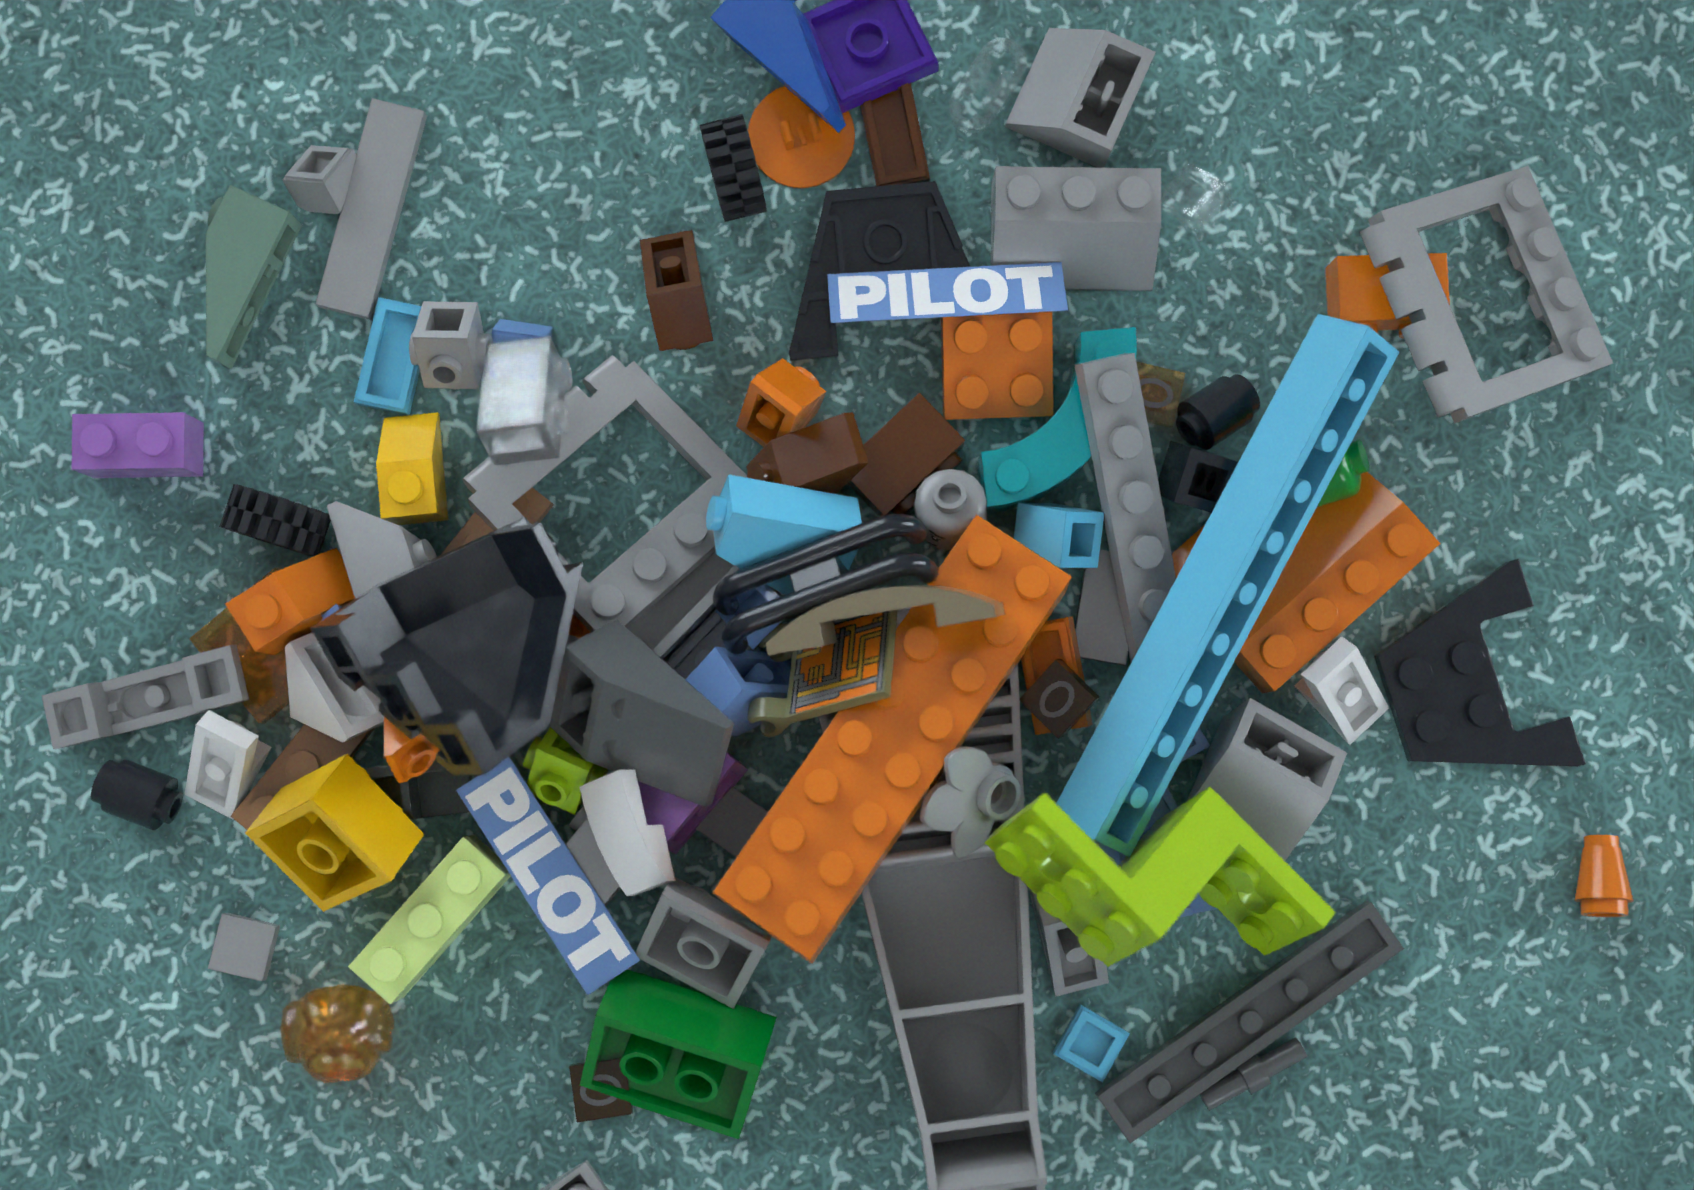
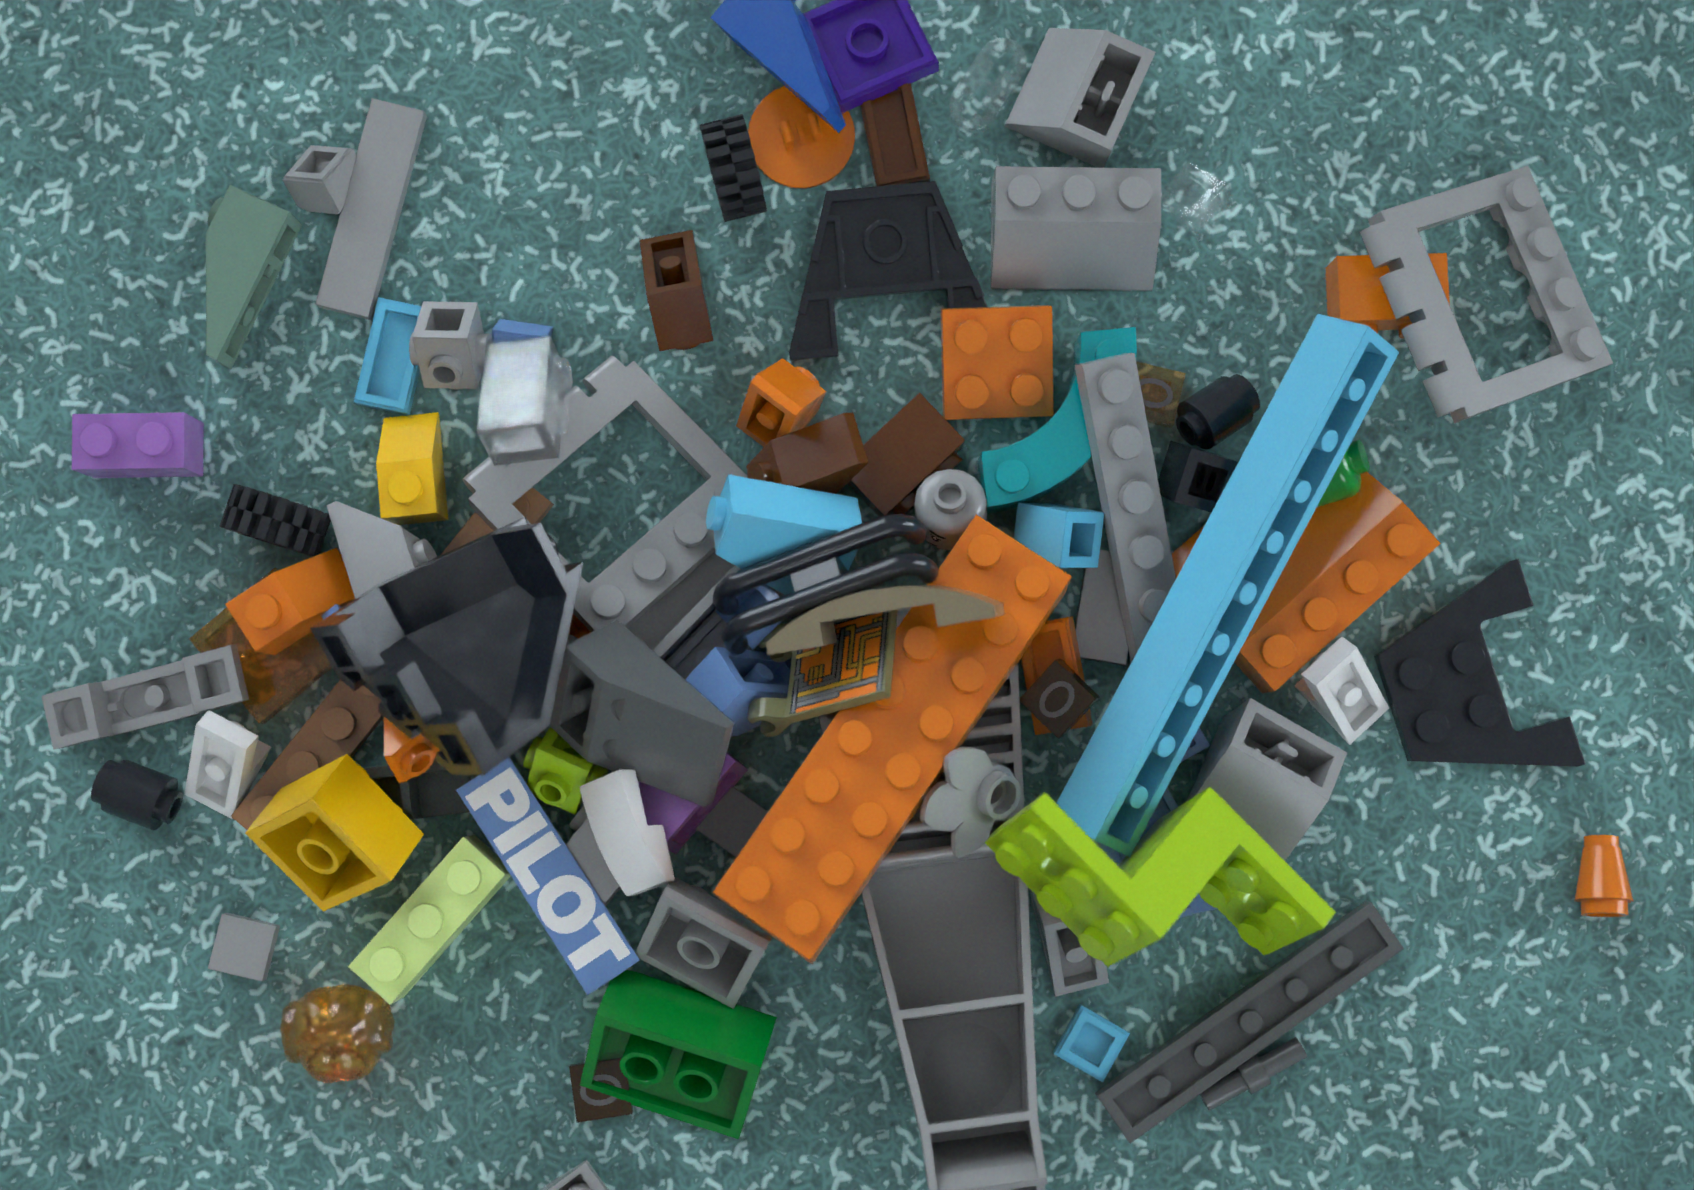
(322, 698): white slope -> none
(946, 292): sticker -> none

